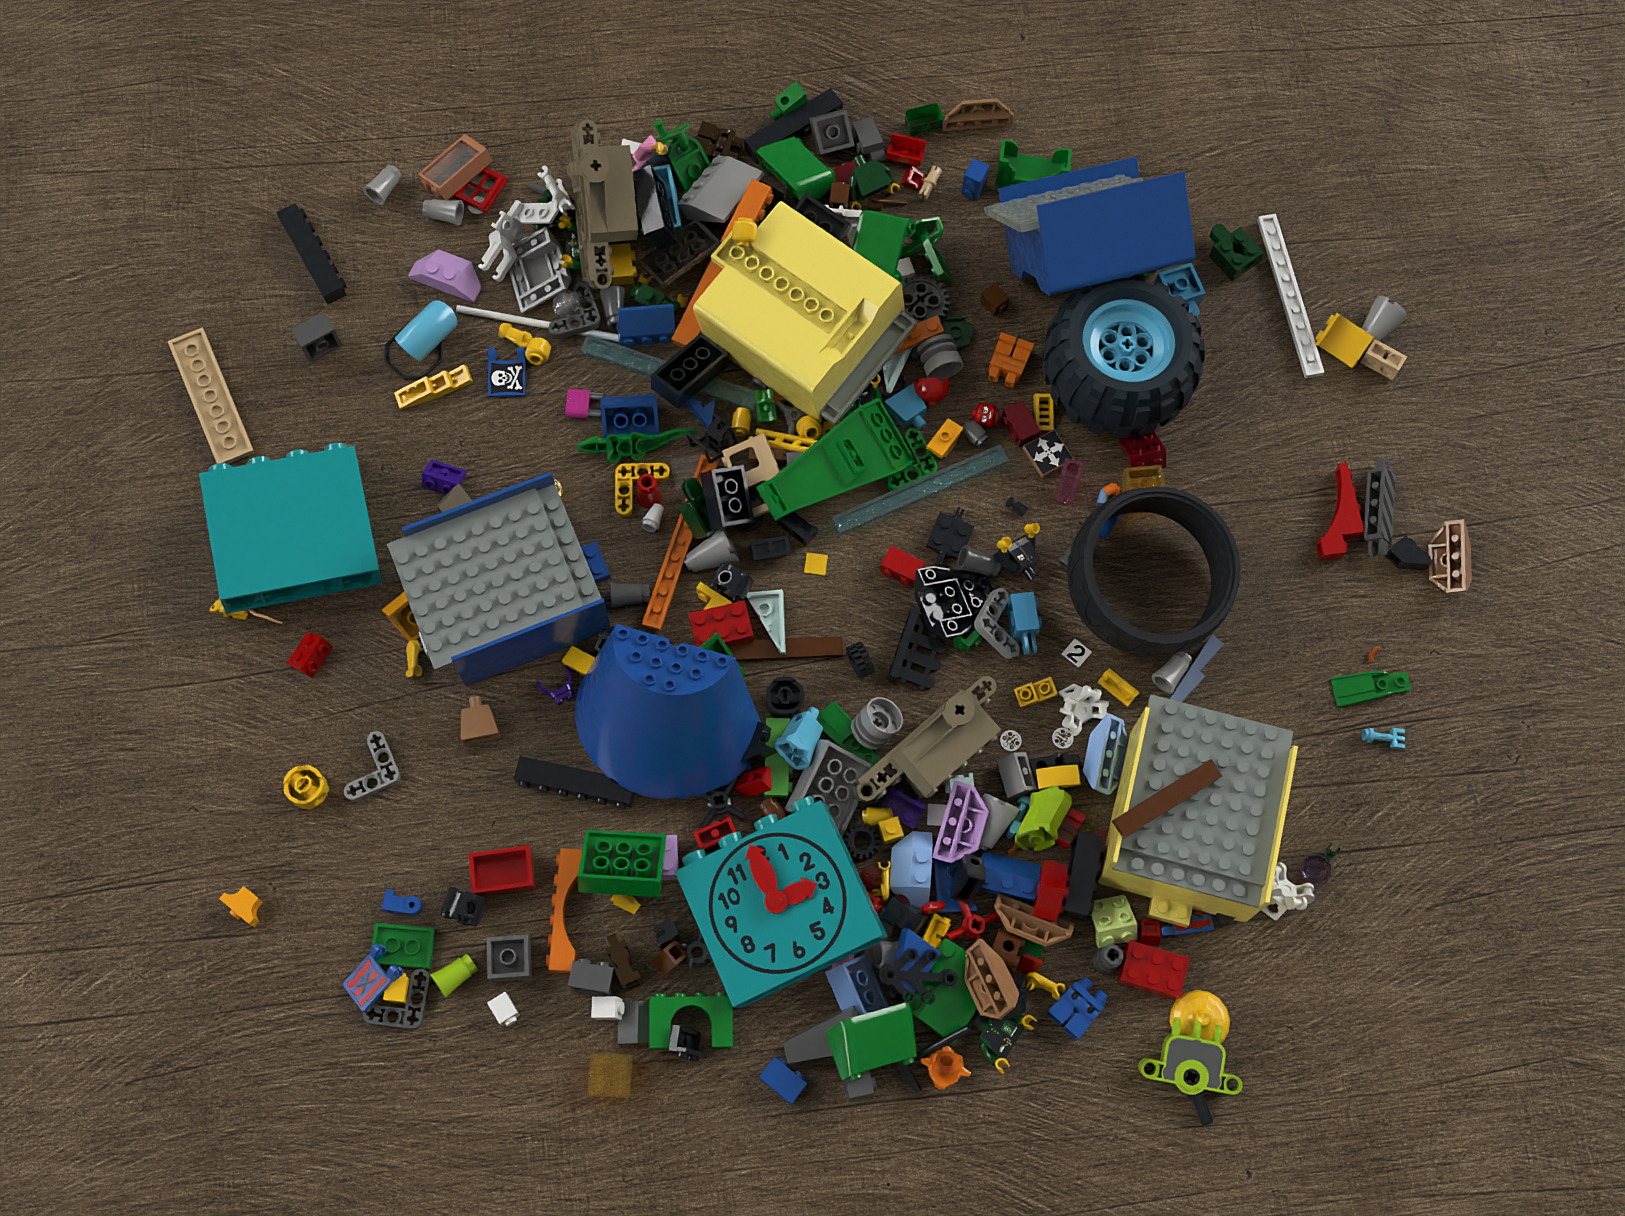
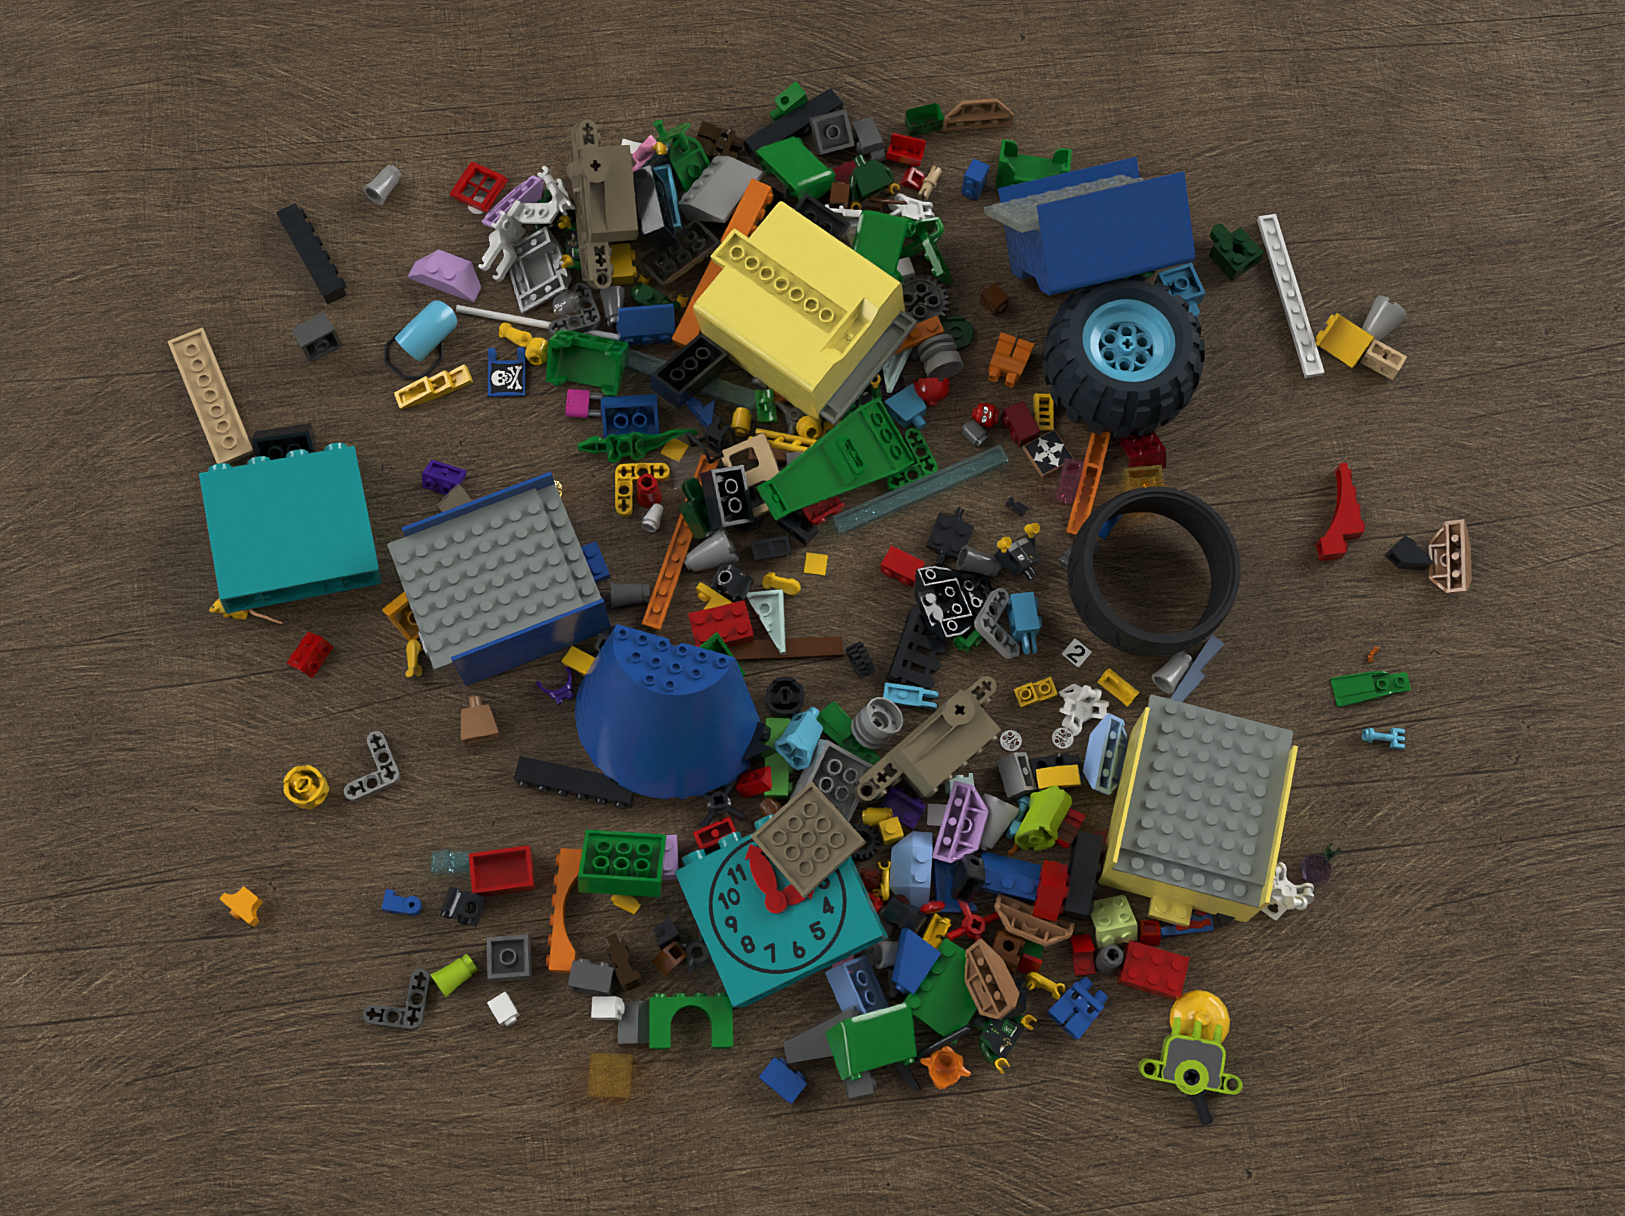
(279, 441): none -> black slope
(370, 979): blue flag -> none
(398, 990): yellow brick -> none
(405, 945): green tile -> none
(444, 210): light grey plant -> none
(450, 862): none -> clear light blue slope
(454, 167): nougat window -> none
(527, 192): none -> lavender wedge
(586, 360): none -> green windscreen
(674, 449): none -> yellow sticker
(685, 1043): black bracket -> none
(744, 231): yellow head -> none
(789, 586): none -> yellow piece
(808, 839): none -> dark tan plate
(818, 512): none -> red bracket
(909, 696): none -> medium azure hinge
(913, 208): none -> white piece
(913, 975): black plant -> none
(945, 439): light orange brick -> none
(1082, 955): none -> red slope
(1088, 481): none -> orange slope
(1106, 491): arm -> none
(1166, 798): reddish brown tile -> none
(1379, 508): dark grey hinge -> none

